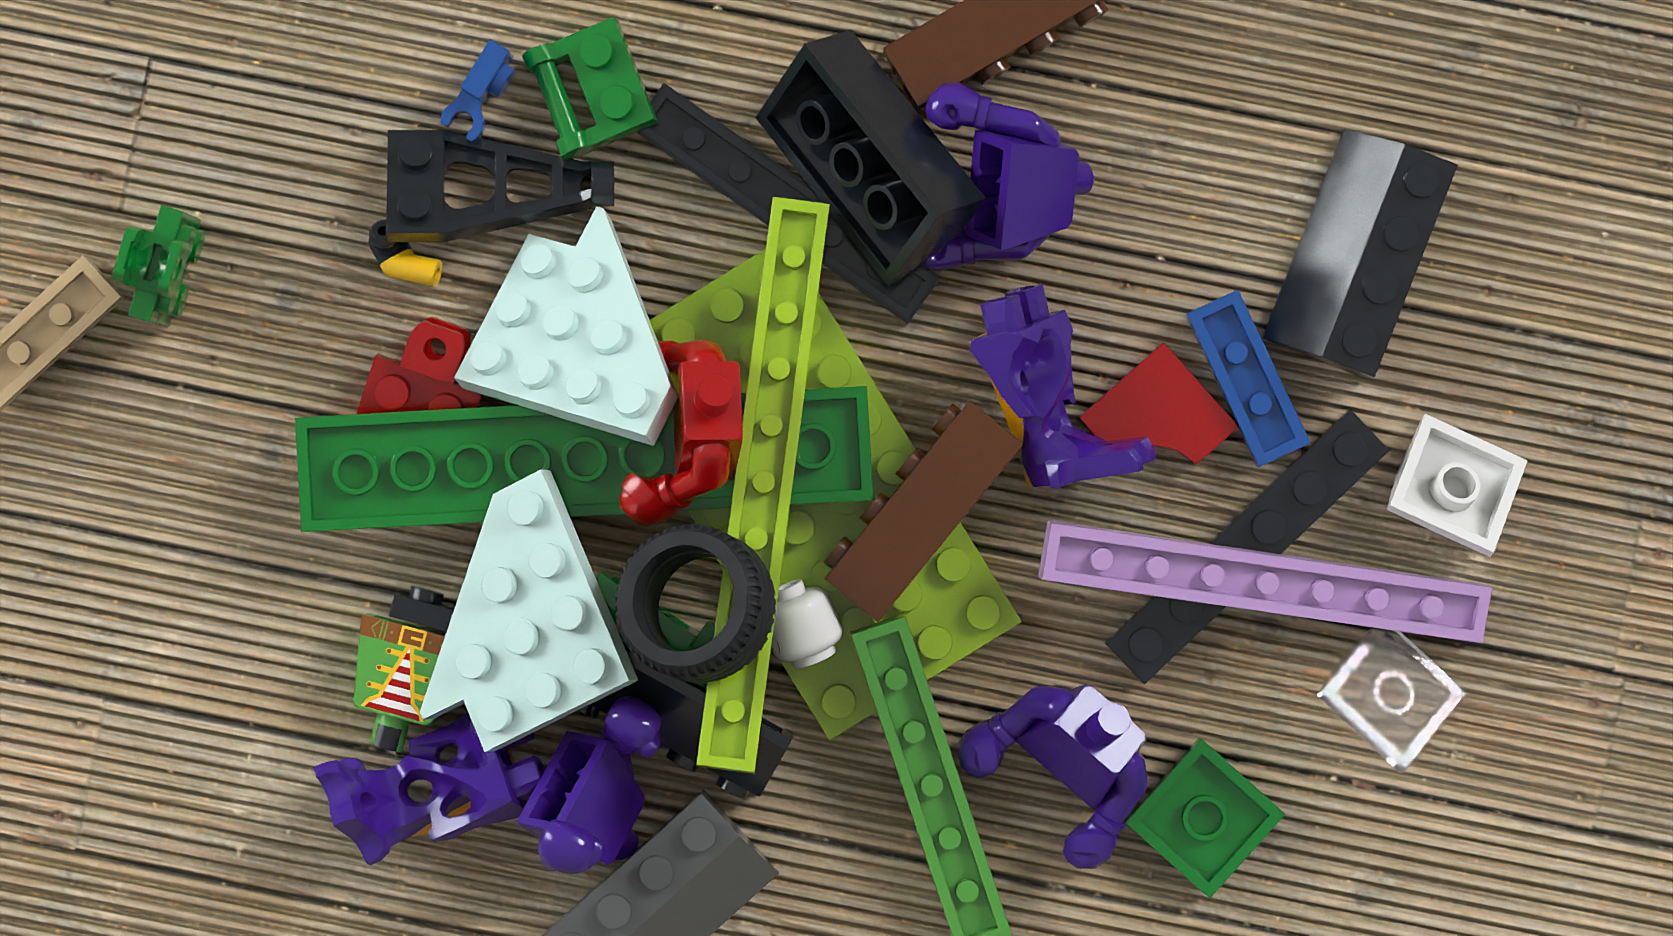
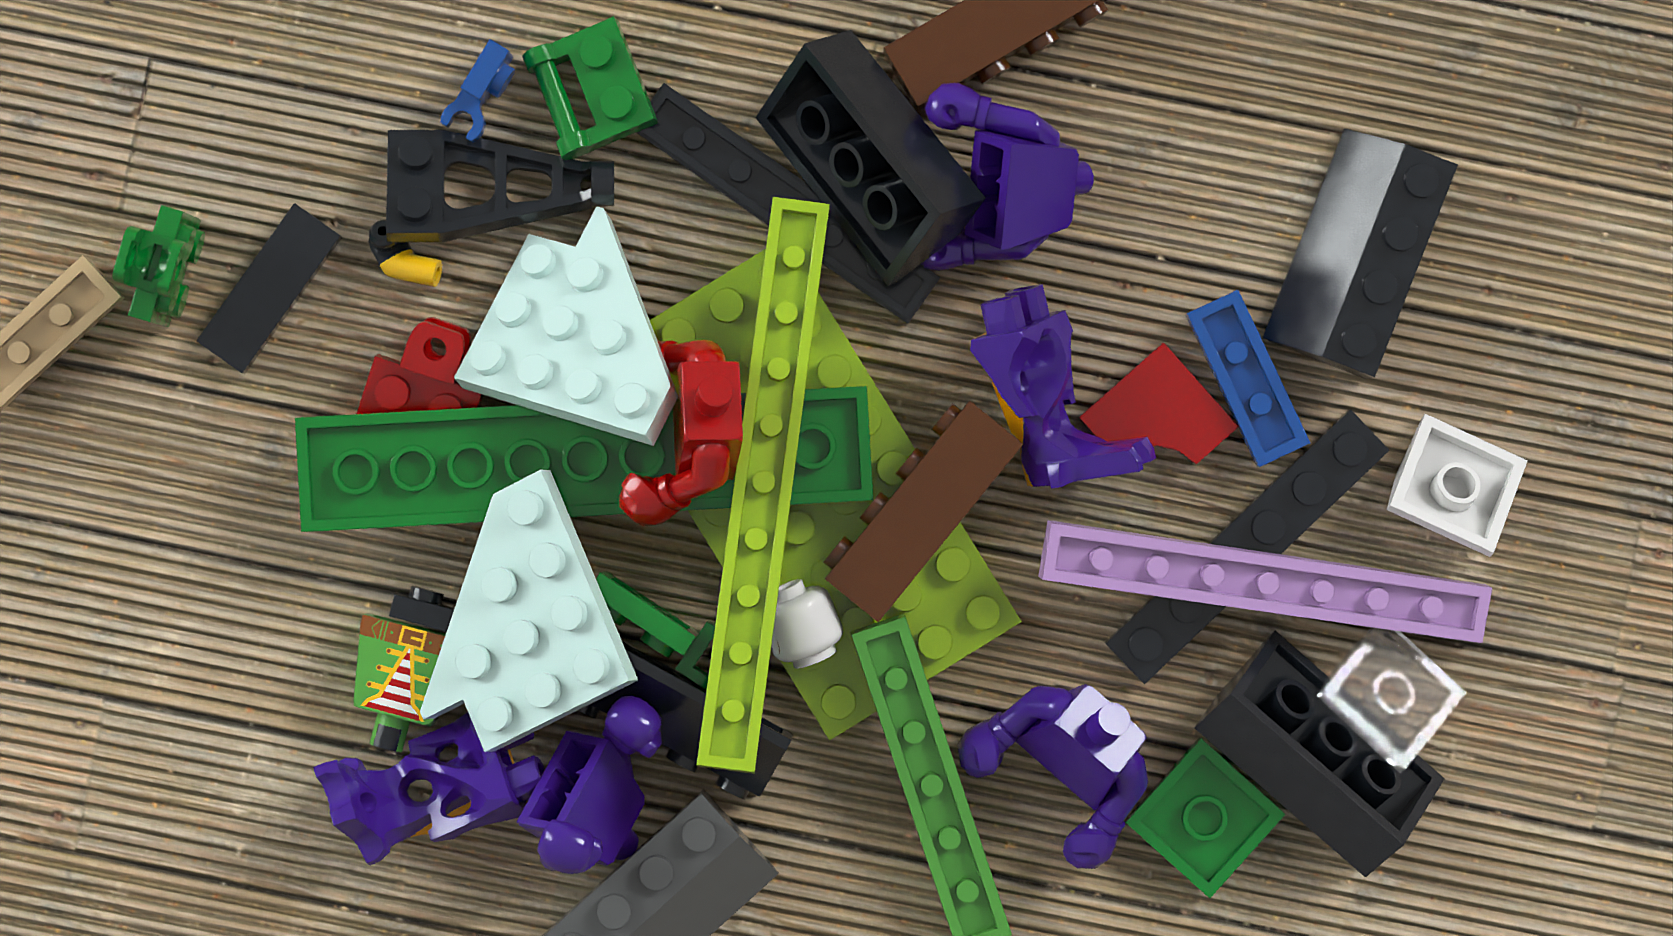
(269, 288): none -> black tile
(641, 591): black tyre -> none
(1313, 759): none -> black slope

